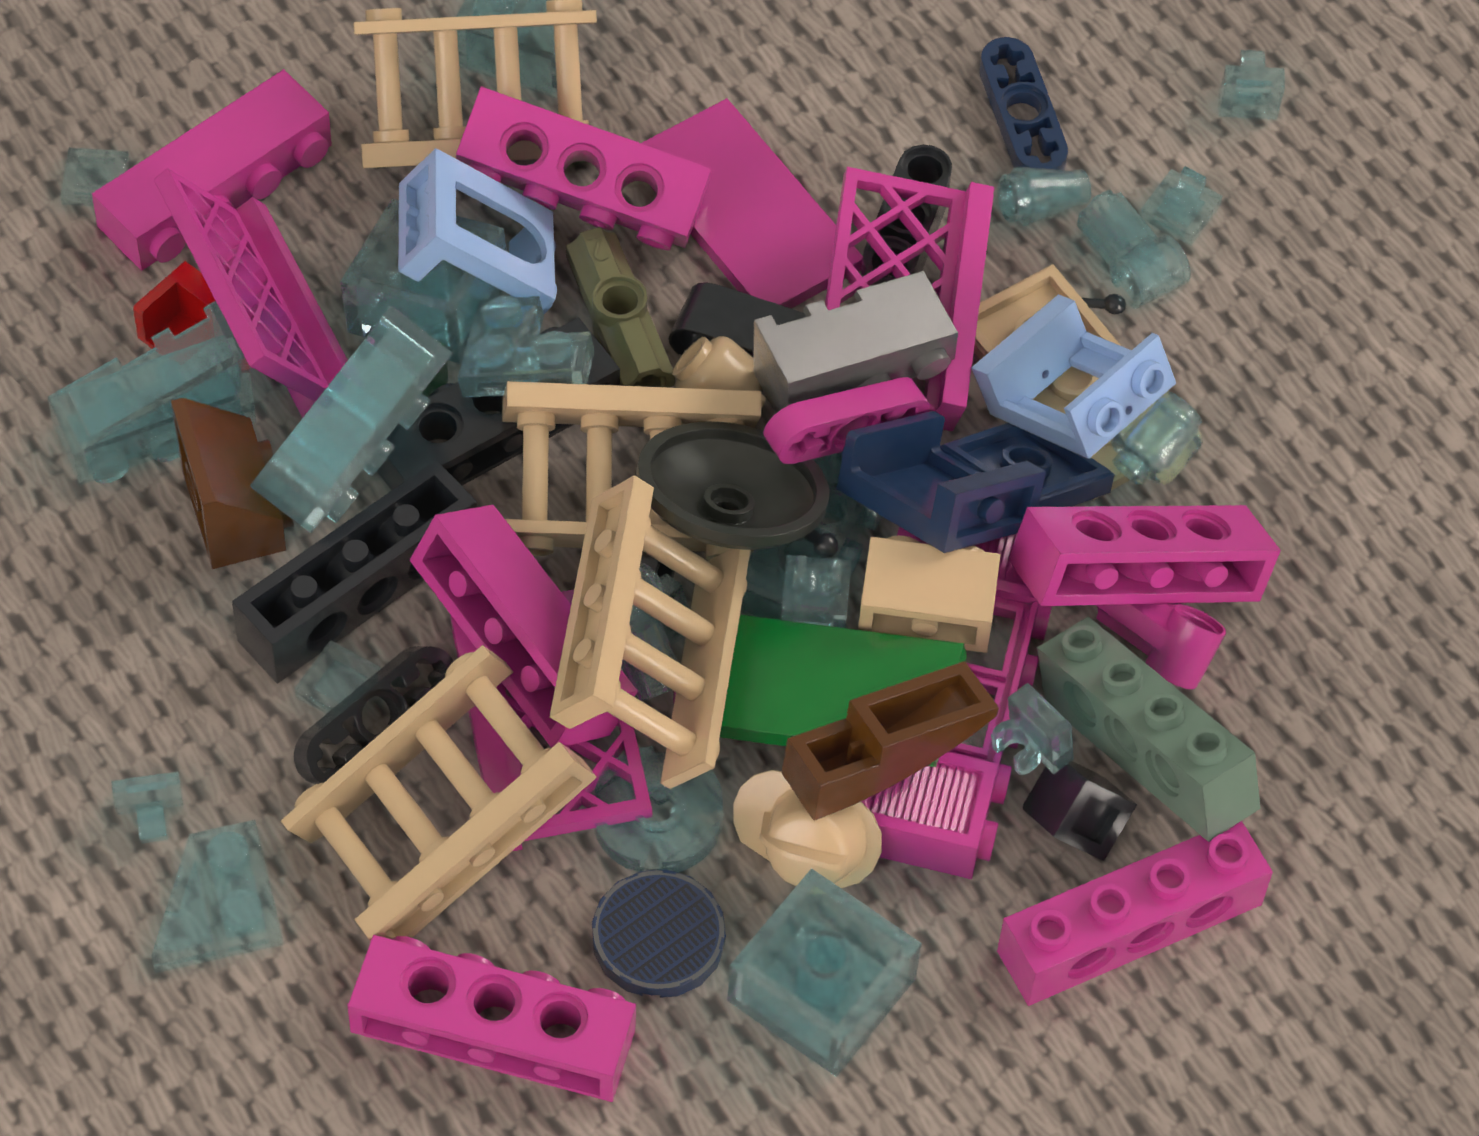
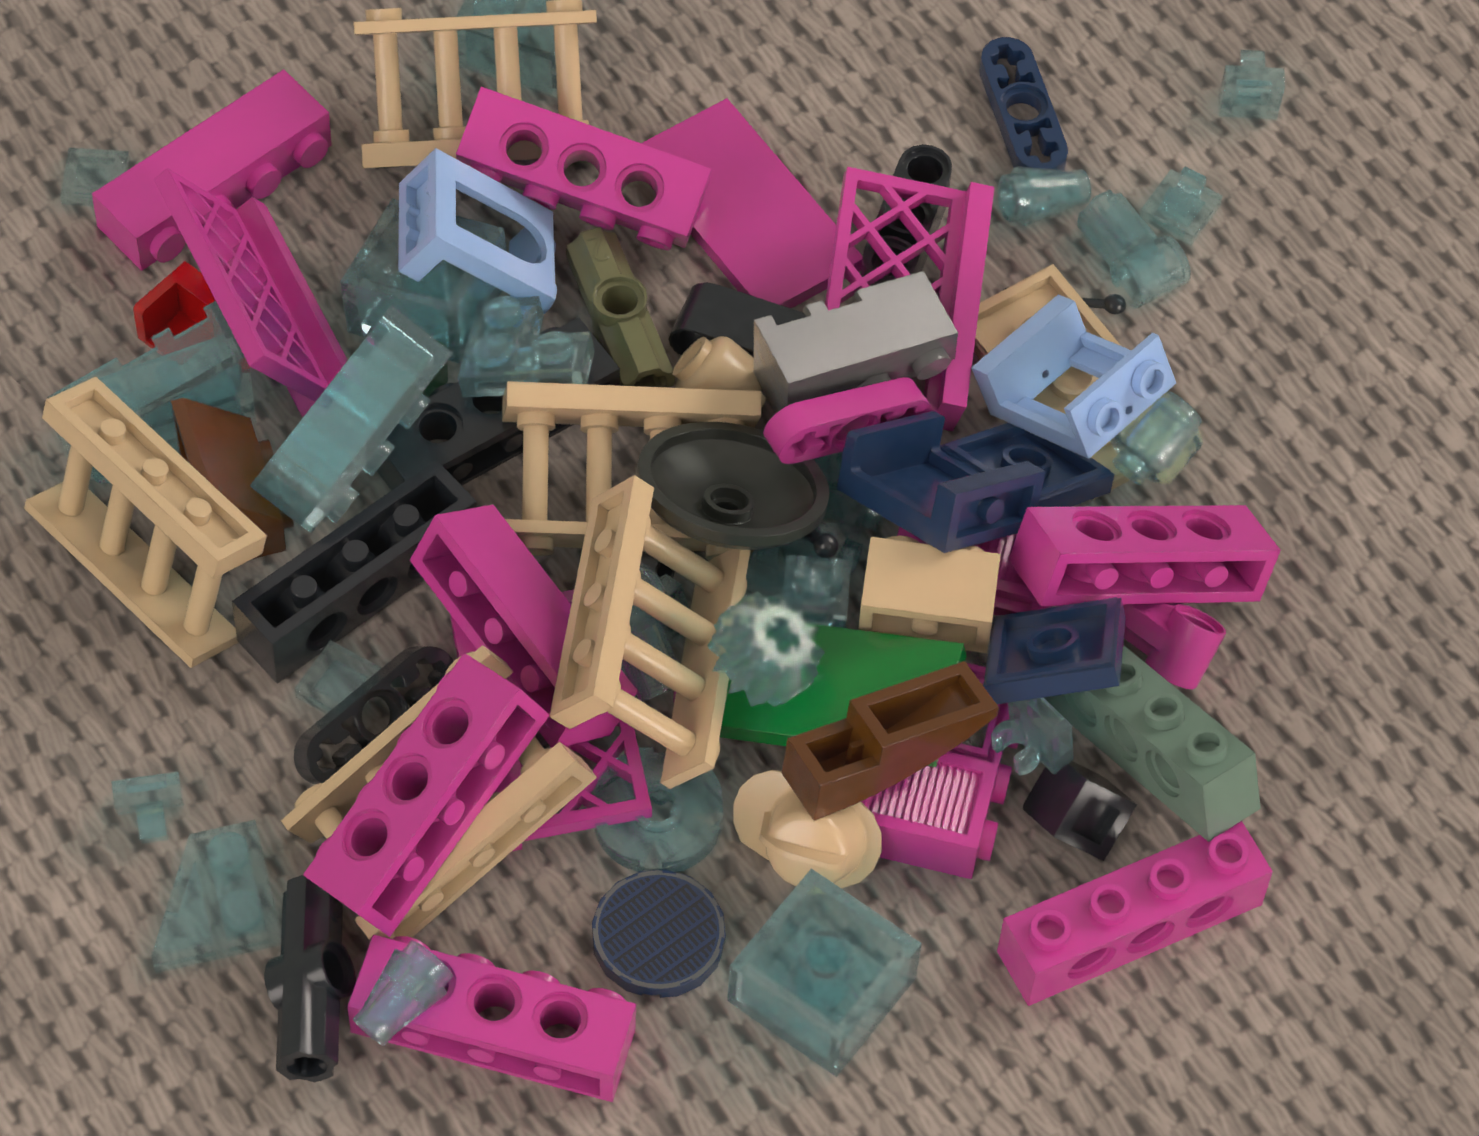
(170, 494): none -> tan fence
(309, 982): none -> black piece
(403, 991): none -> clear light blue cone
(458, 759): none -> dark pink brick
(765, 649): none -> clear light blue gear
(1055, 651): none -> dark blue tile

